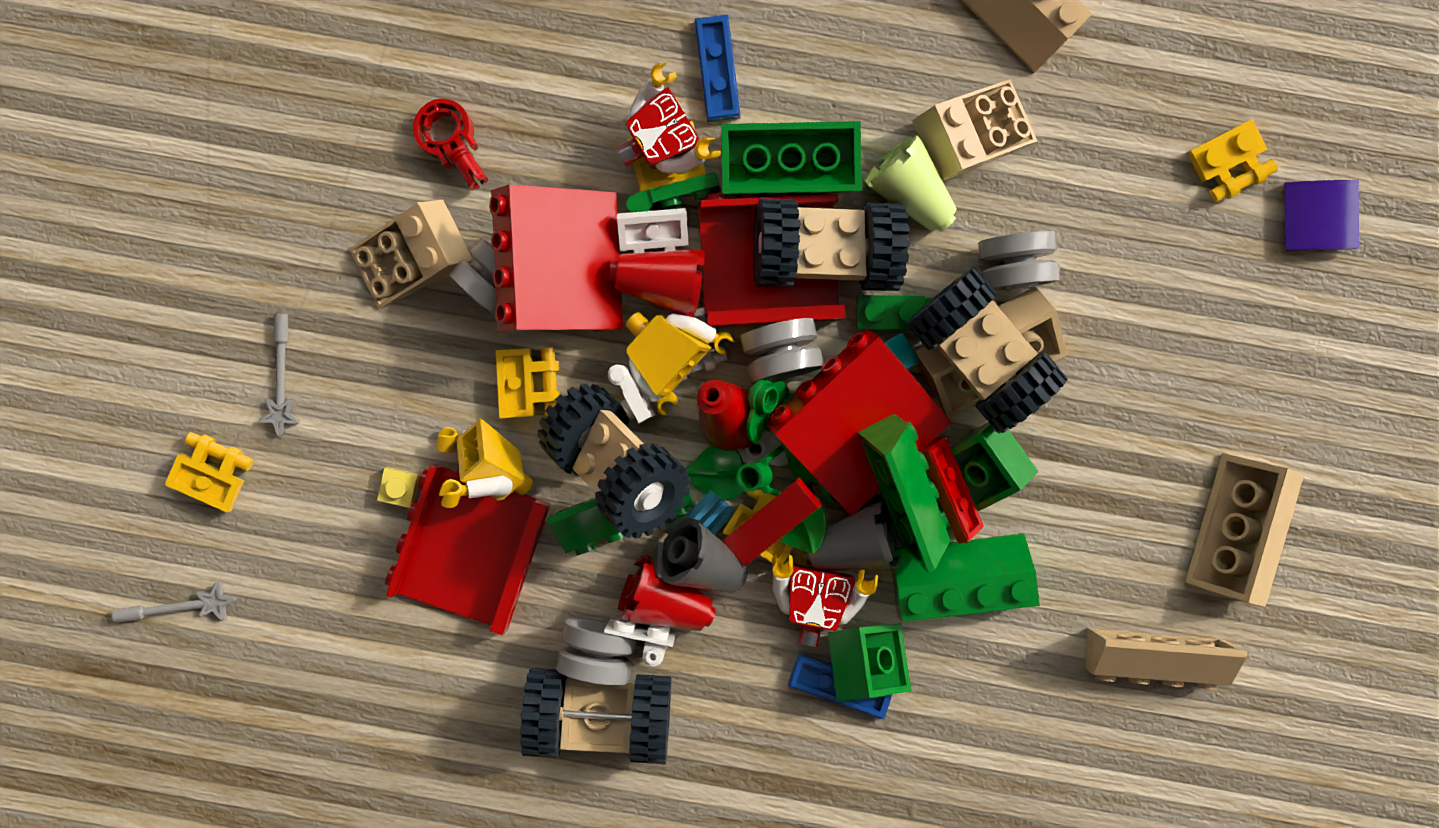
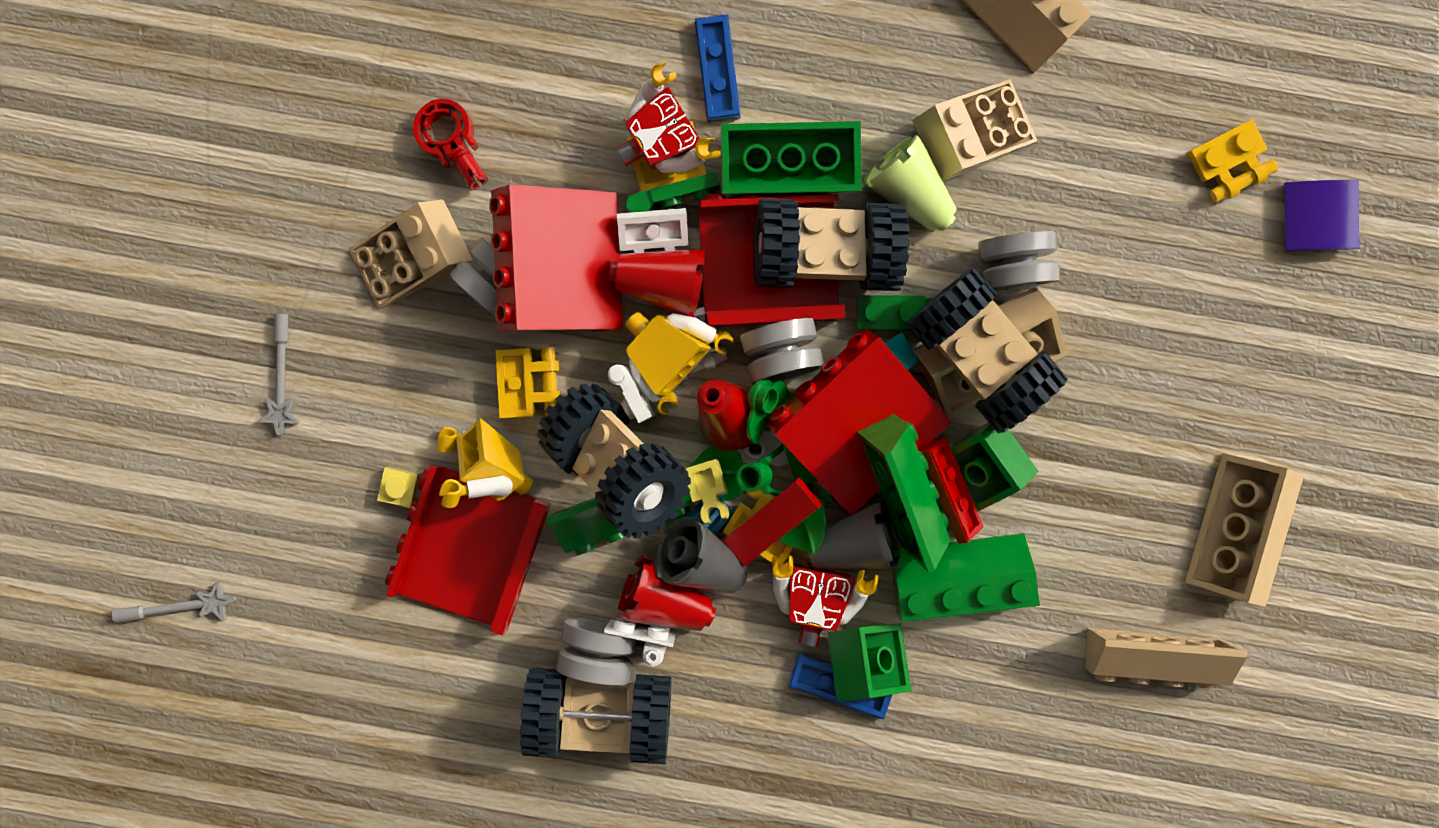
(204, 481): yellow plate -> none
(707, 486): none -> light yellow plate

